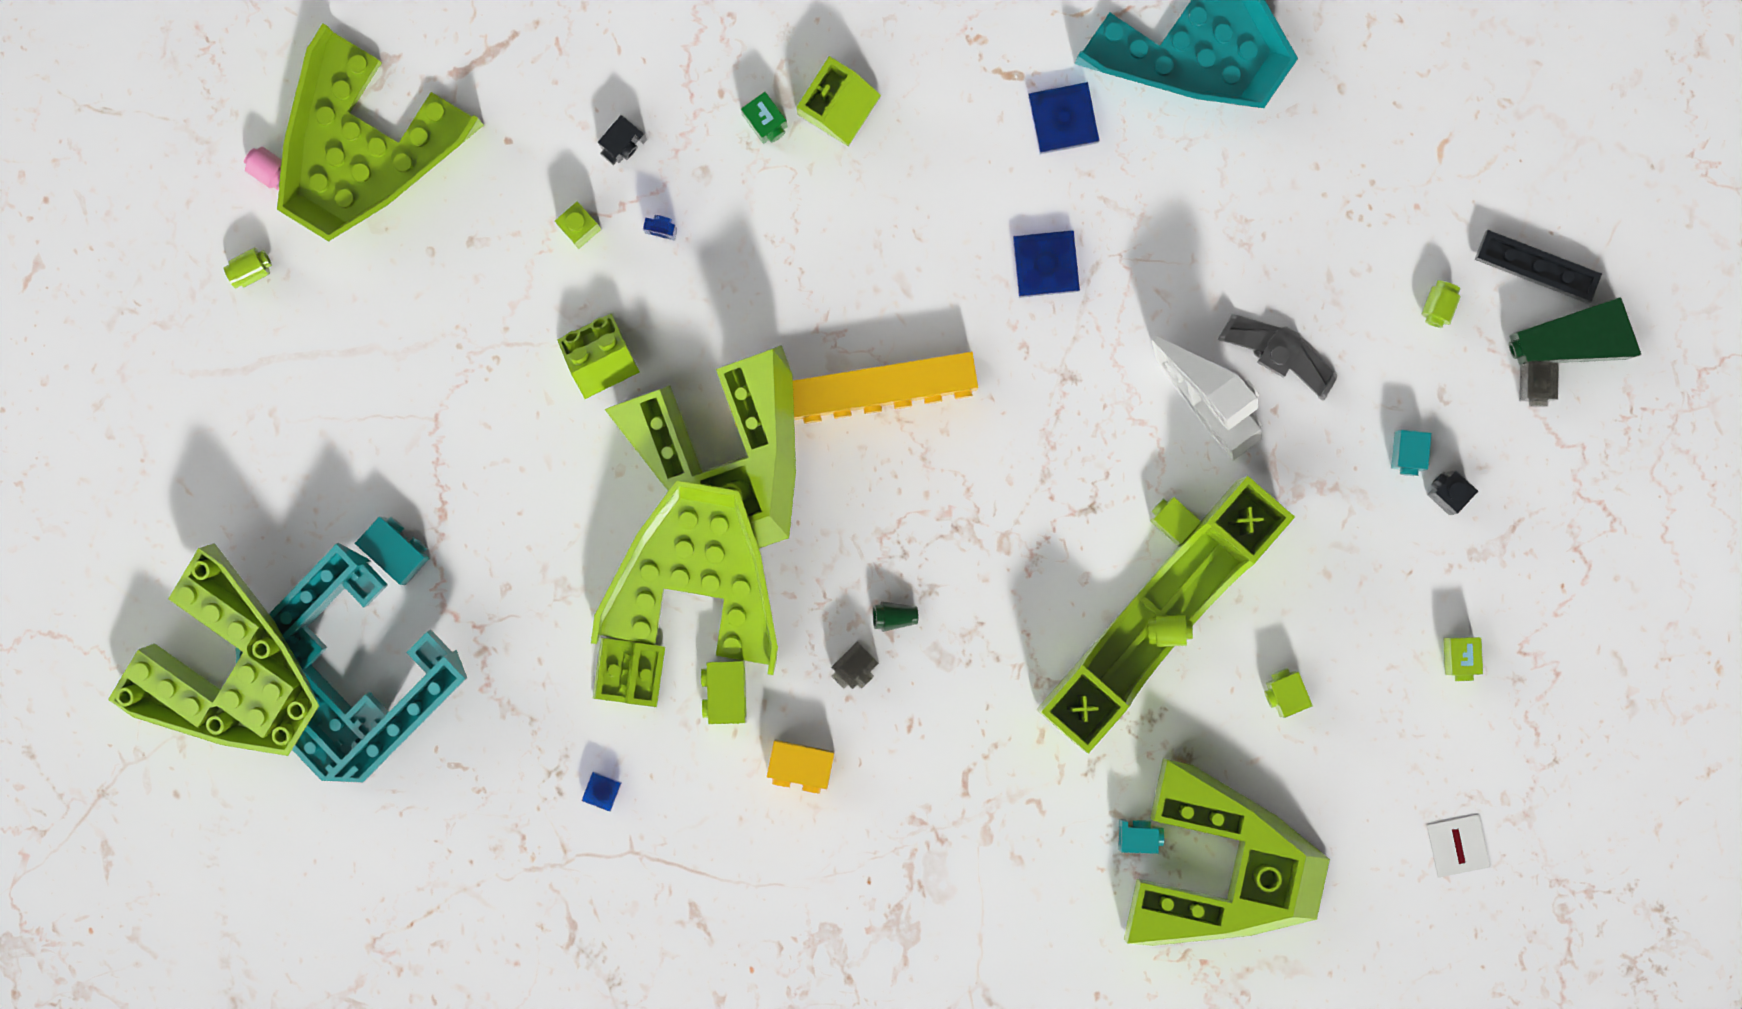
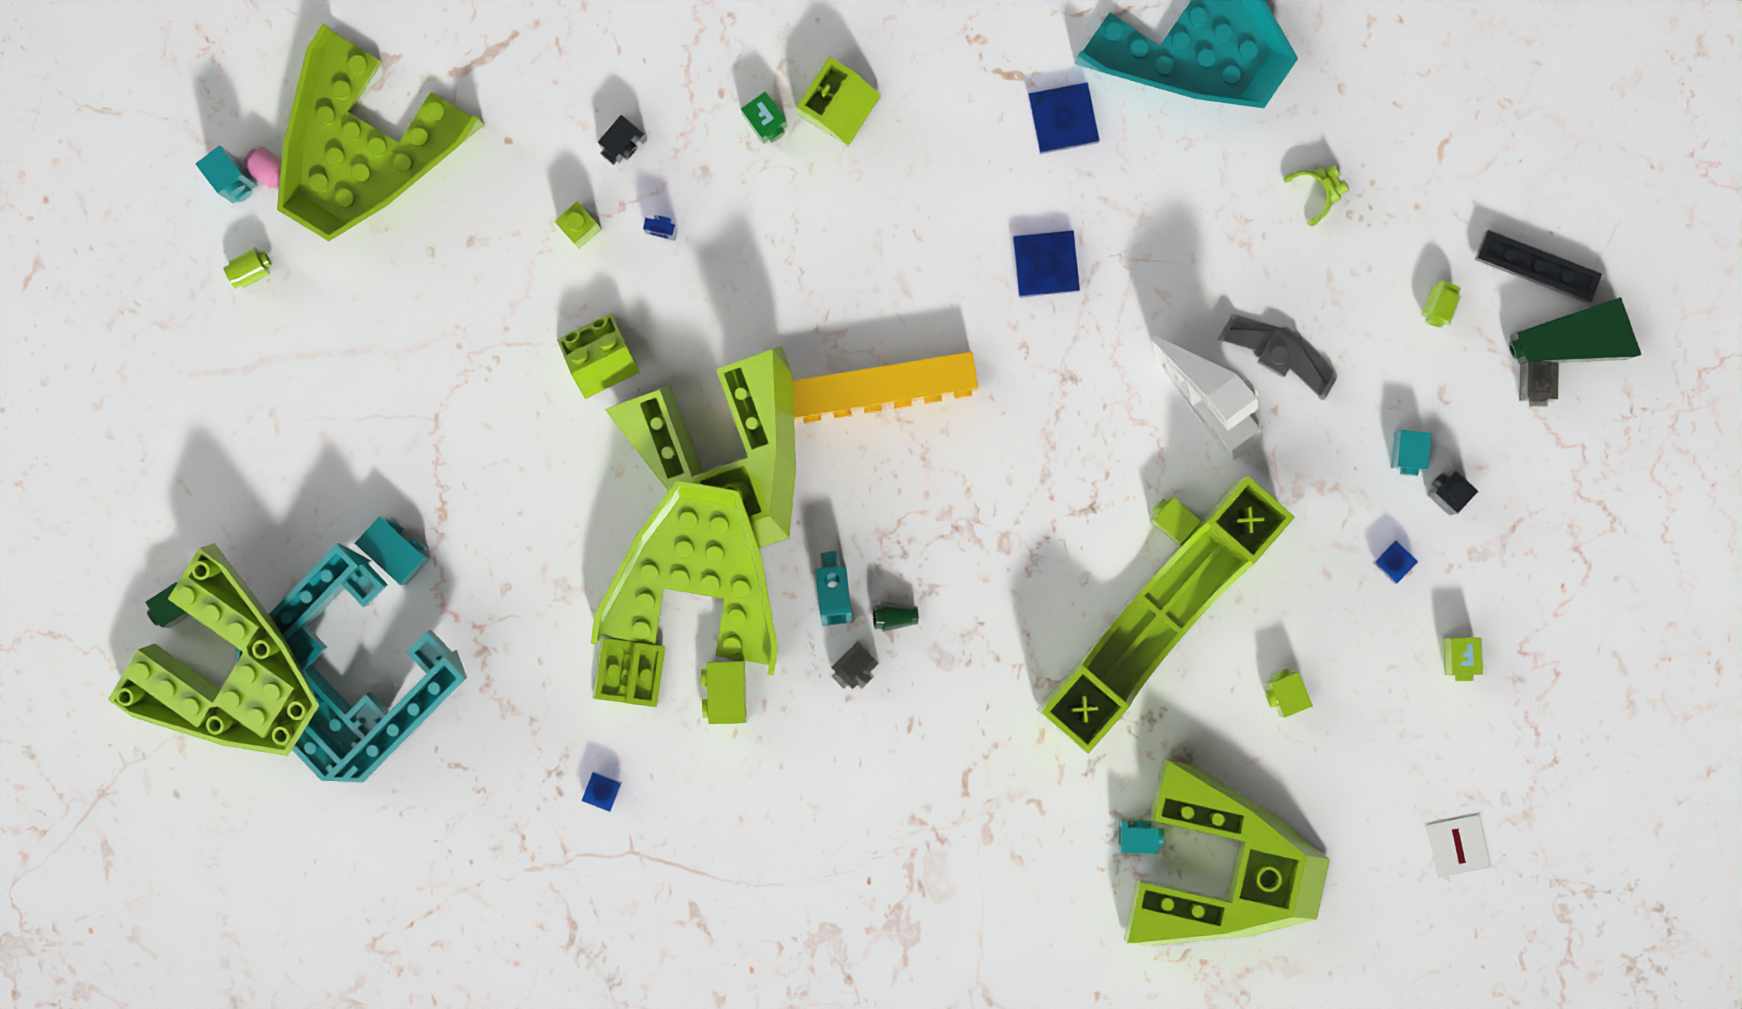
(163, 611): none -> dark green brick
(226, 175): none -> teal brick
(800, 765): yellow brick -> none
(833, 601): none -> teal torso
(1170, 630): lime brick -> none
(1333, 187): none -> lime helmet
(1395, 562): none -> clear blue plate

